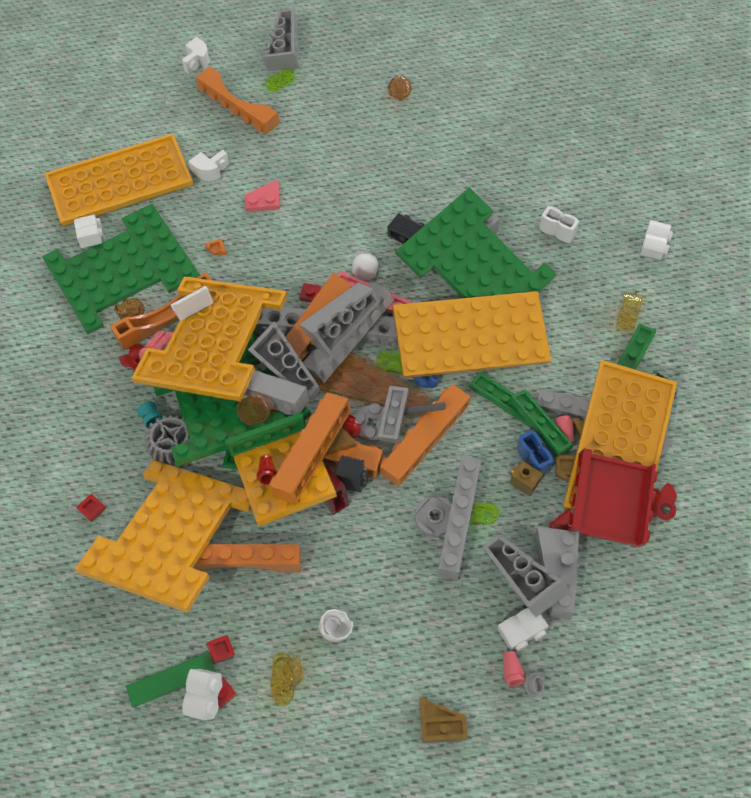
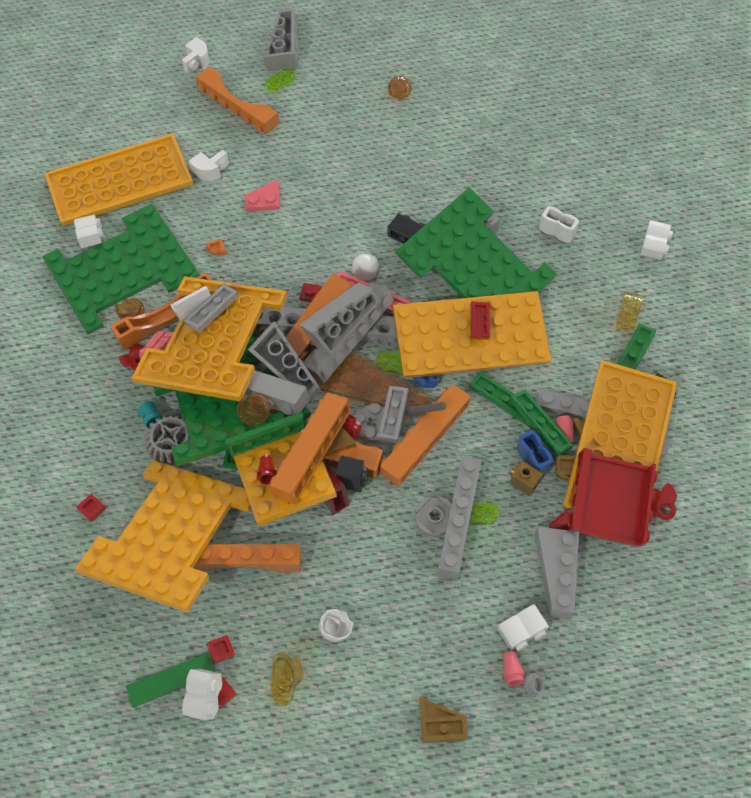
(211, 308): none -> light grey plate
(480, 320): none -> red plate
(529, 579): light grey wedge -> none

